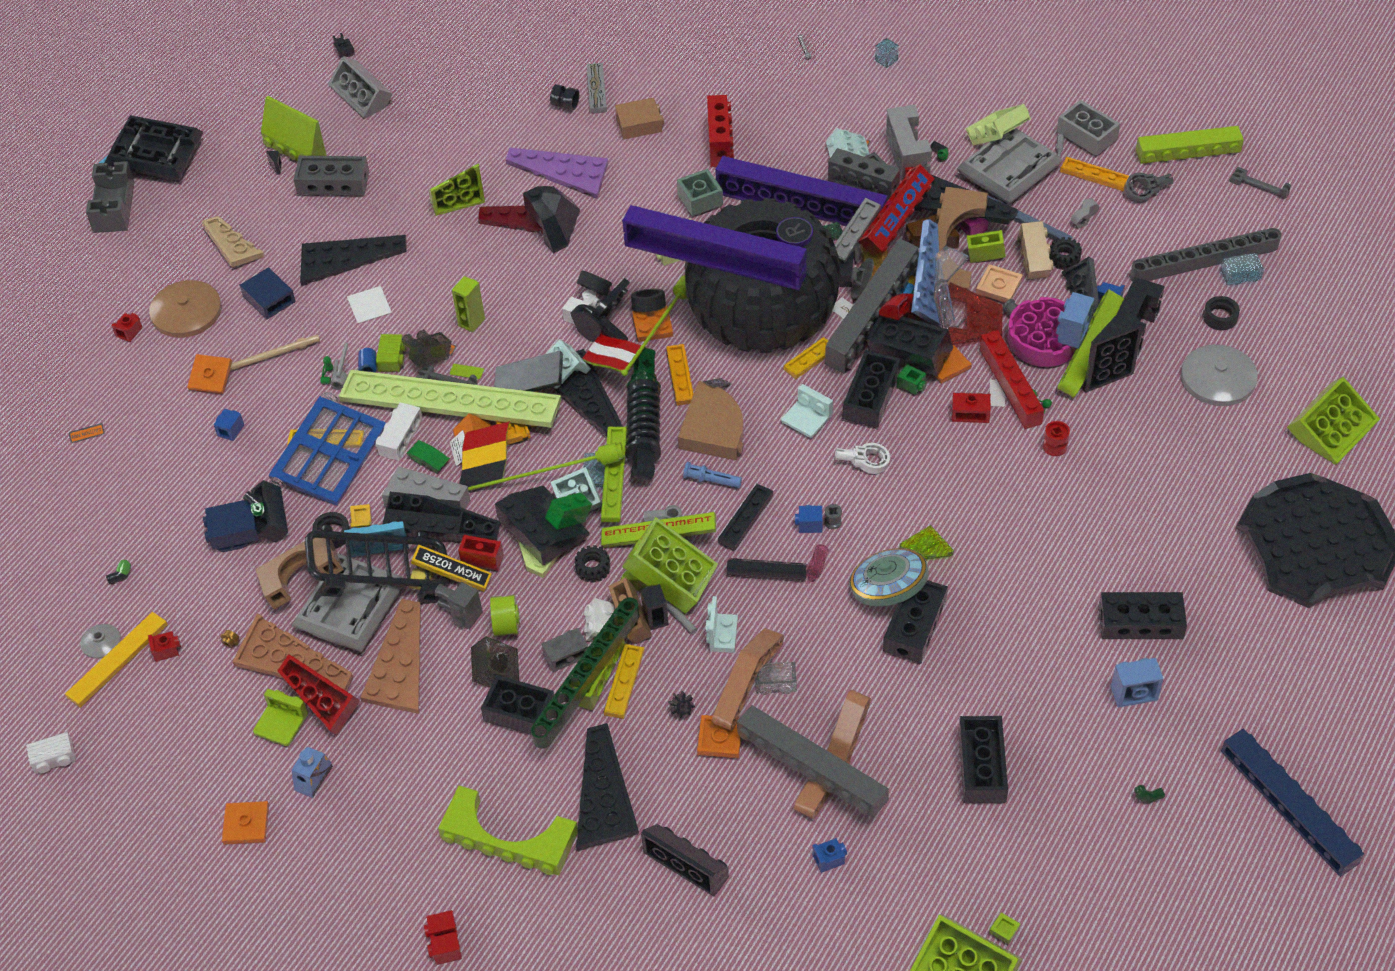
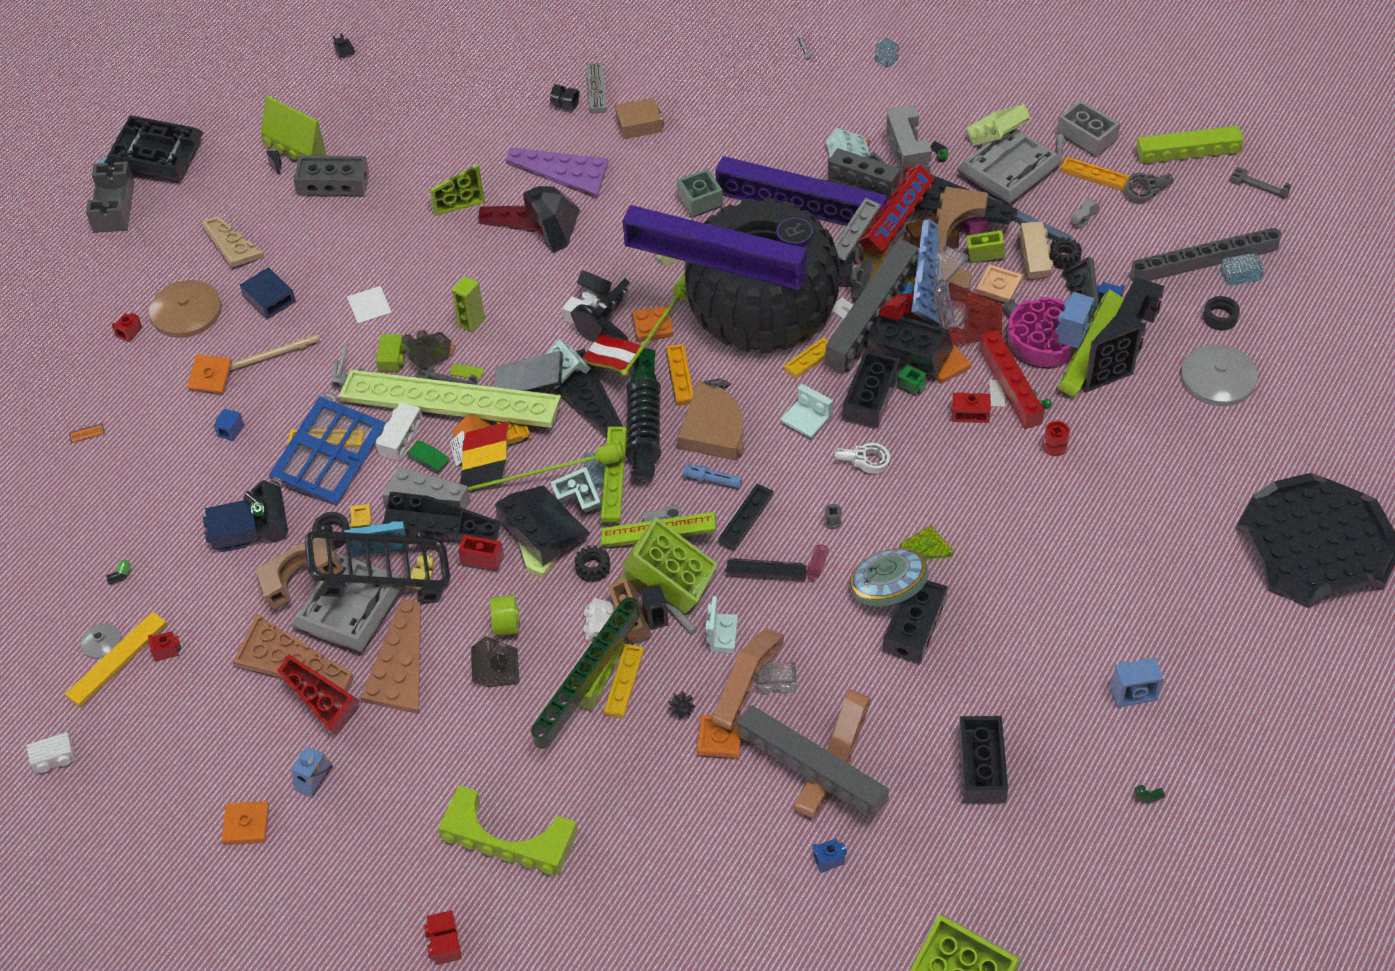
(229, 638): pearl gold plate -> none
(281, 717): lime bracket -> none
(329, 367): green piece -> none
(340, 256): black wing -> none
(359, 87): light grey slope -> none
(367, 360): blue brick -> none
(451, 568): tile -> none
(462, 603): dark grey brick -> none
(514, 704): black brick -> none
(564, 649): flat silver brick -> none
(568, 510): green brick -> none
(604, 799): black wing -> none
(648, 300): black tyre -> none
(684, 858): black slope -> none
(719, 128): red brick -> none
(809, 519): blue brick -> none
(834, 229): clear green tile -> none
(1004, 928): lime plate -> none
(1142, 615): black brick -> none
(1292, 802): dark blue brick -> none
(1334, 421): lime slope -> none

